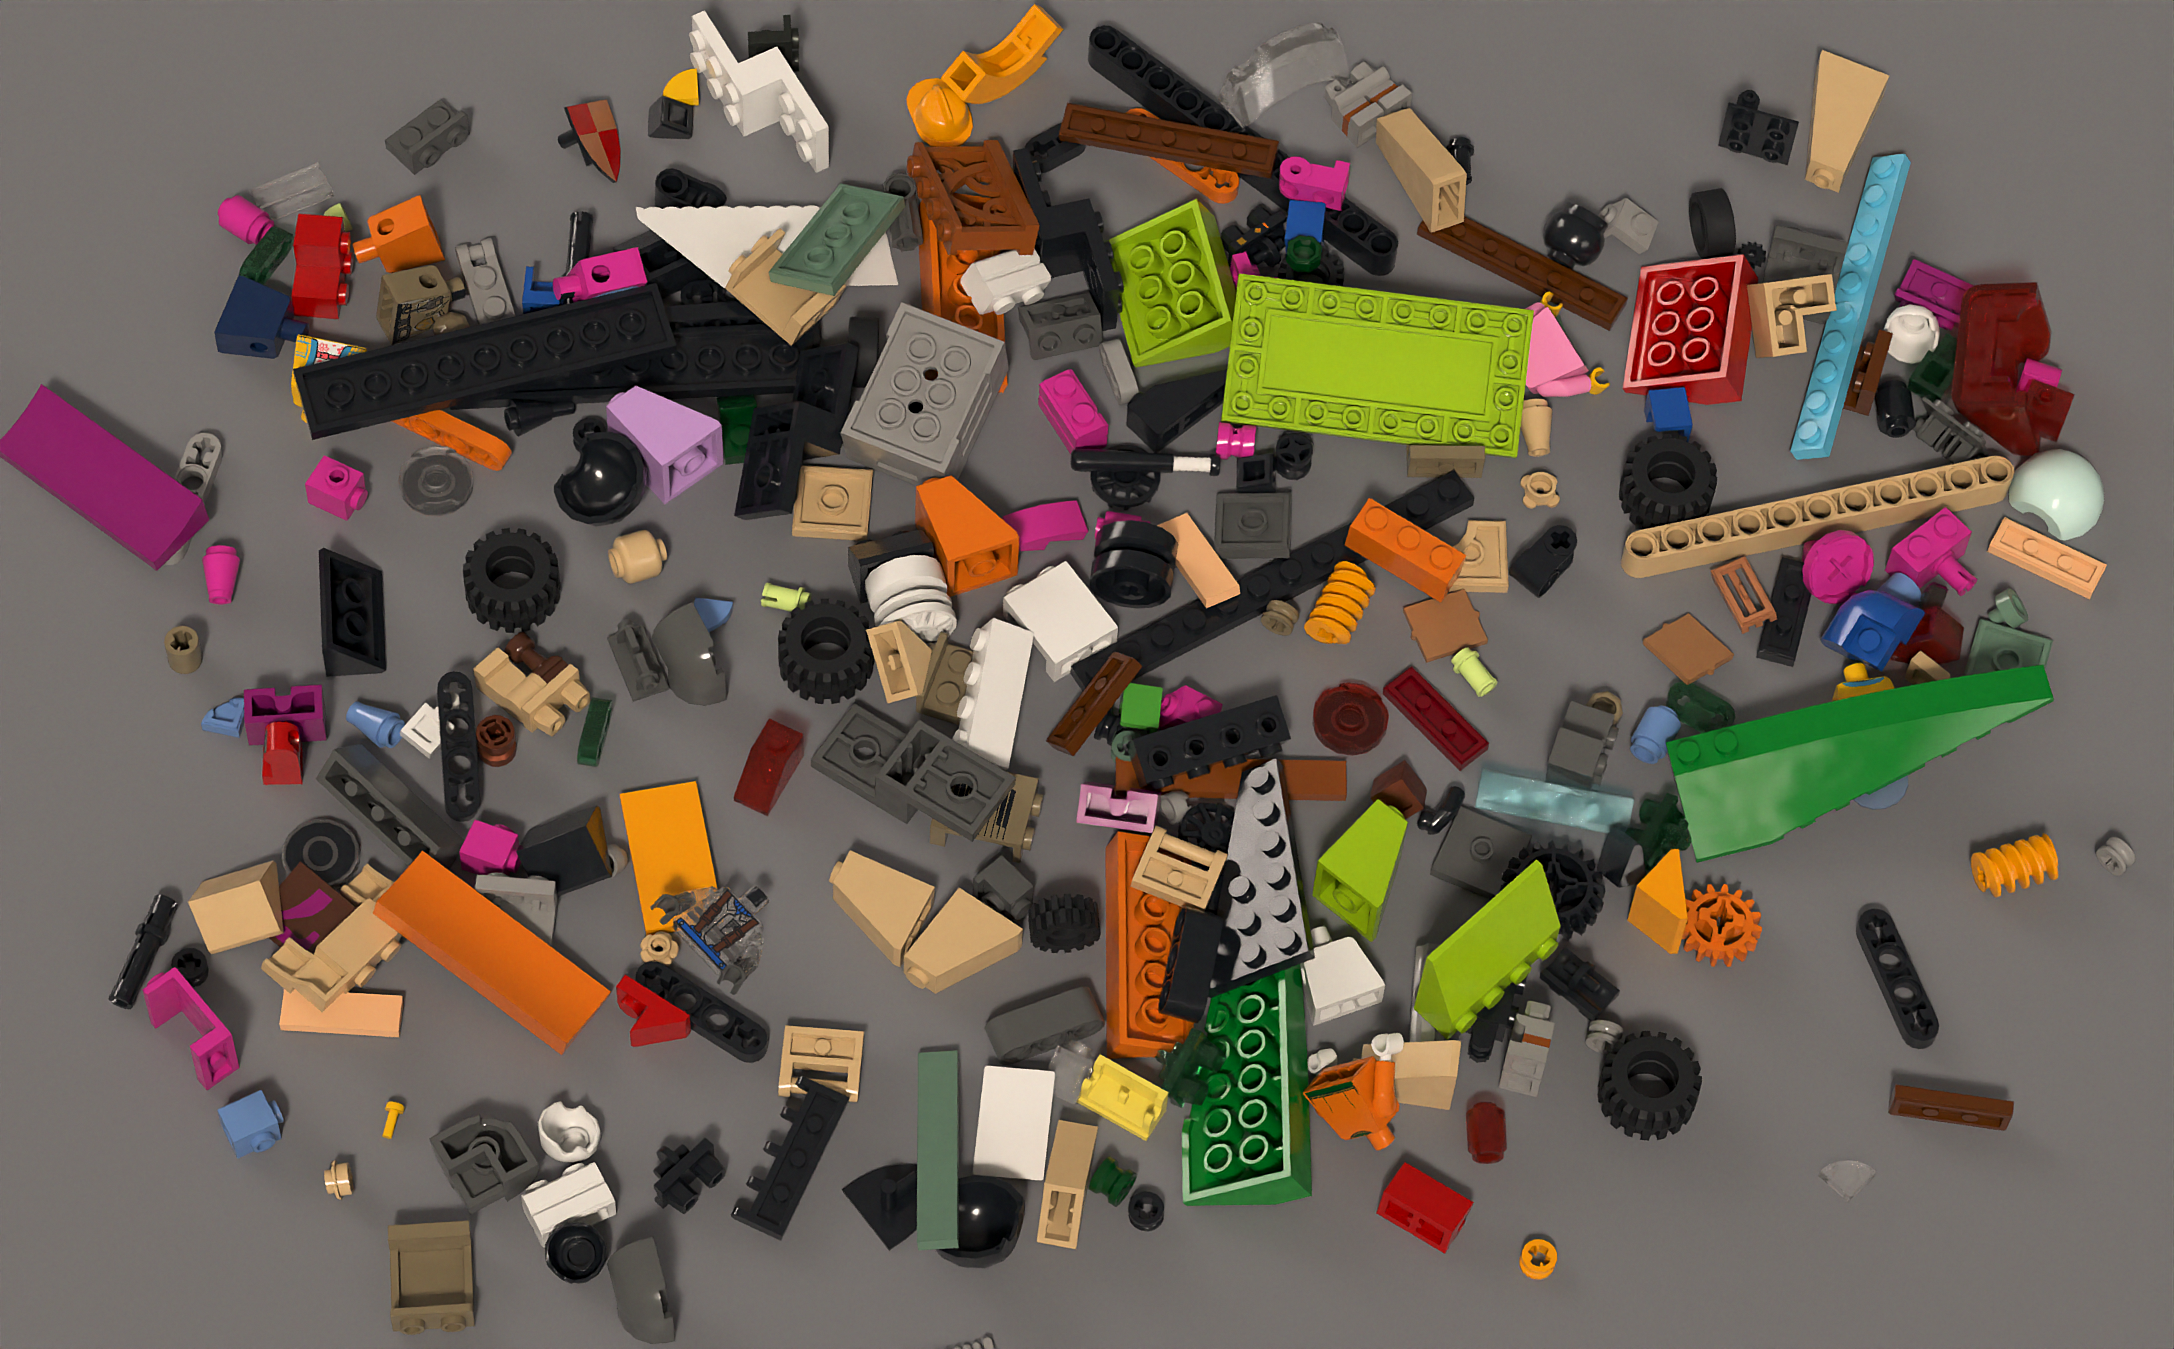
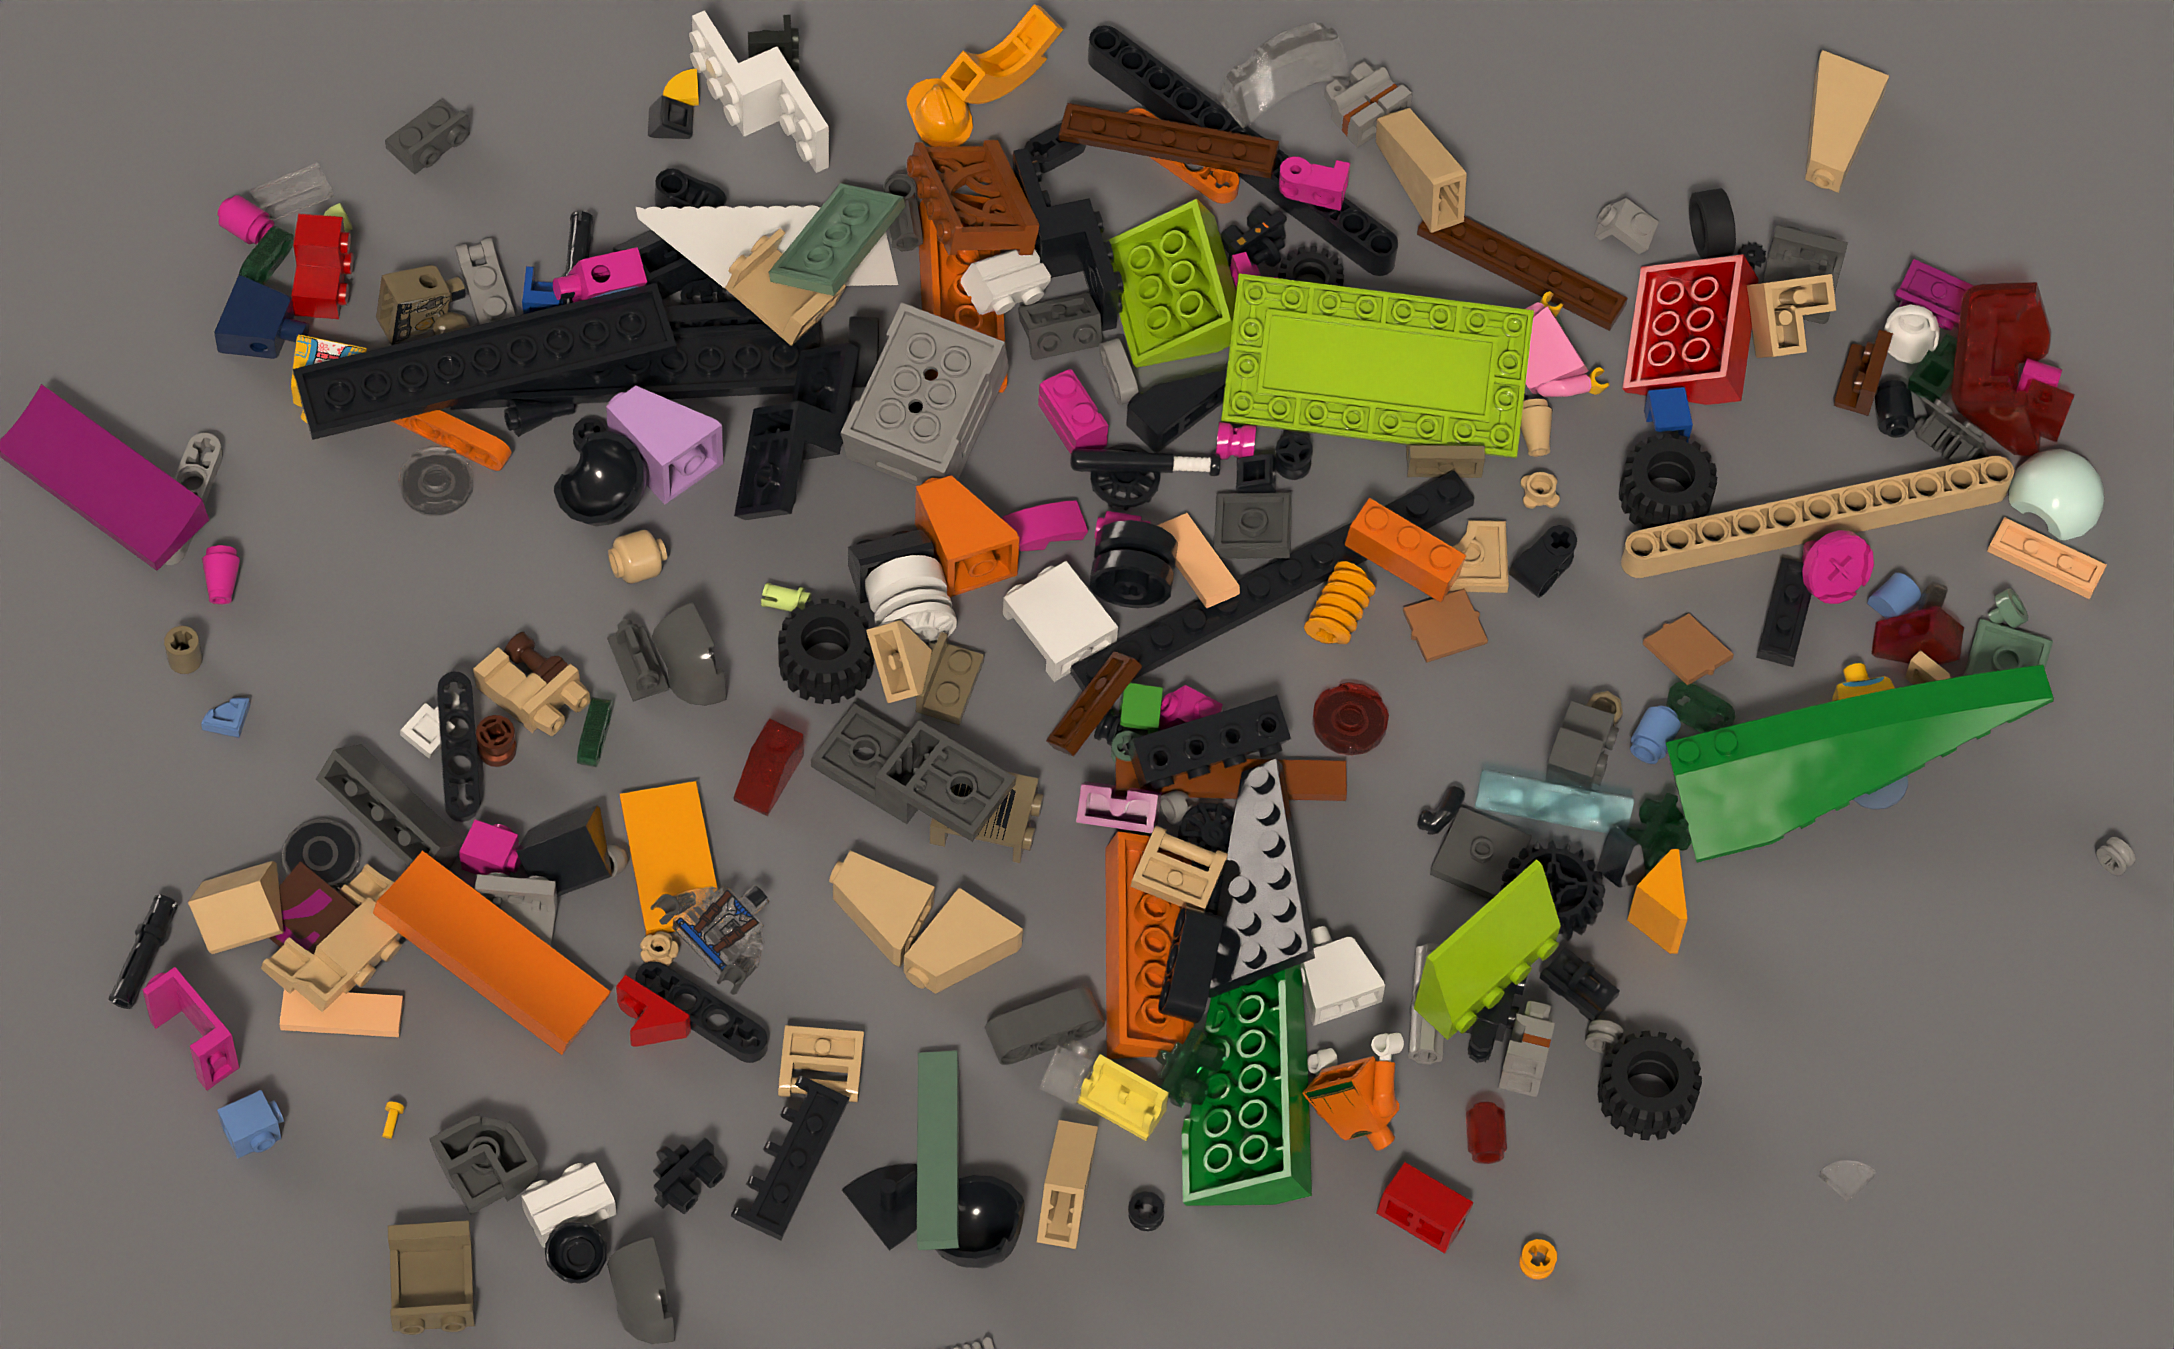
(191, 954): black bush -> none
(282, 755): red leg -> none
(302, 708): magenta brick -> none
(336, 488): dark pink brick -> none
(339, 1180): tan plate -> none
(351, 616): black slope -> none
(377, 724): medium blue cone -> none
(401, 238): orange torso -> none
(508, 554): black tyre -> none
(568, 1133): white hair -> none
(596, 136): shield -> none
(713, 612): medium blue tile -> none
(735, 417): dark green slope -> none
(832, 503): tan tile -> none
(994, 690): white brick -> none
(1004, 889): dark grey brick -> none
(1013, 1123): white sticker -> none
(1064, 923): black tyre -> none
(1112, 1181): dark green wheel -> none
(1280, 617): dark tan bush -> none
(1303, 253): dark green tile -> none
(1305, 219): blue panel -> none
(1361, 868): lime slope -> none
(1400, 789): copper panel -> none
(1424, 1072): tan slope -> none
(1435, 718): dark red tile -> none
(1462, 151): black pin -> none
(1473, 671): yellowish green pin -> none
(1574, 236): black piece -> none
(1737, 922): orange gear -> none
(1754, 618): nougat tile -> none
(1756, 131): black hinge -> none
(1853, 303): medium azure plate -> none
(1871, 627): blue brick -> none
(1890, 980): black beam -> none
(1934, 551): dark pink brick -> none
(1951, 1107): reddish brown tile -> none
(2015, 863): light orange piece -> none

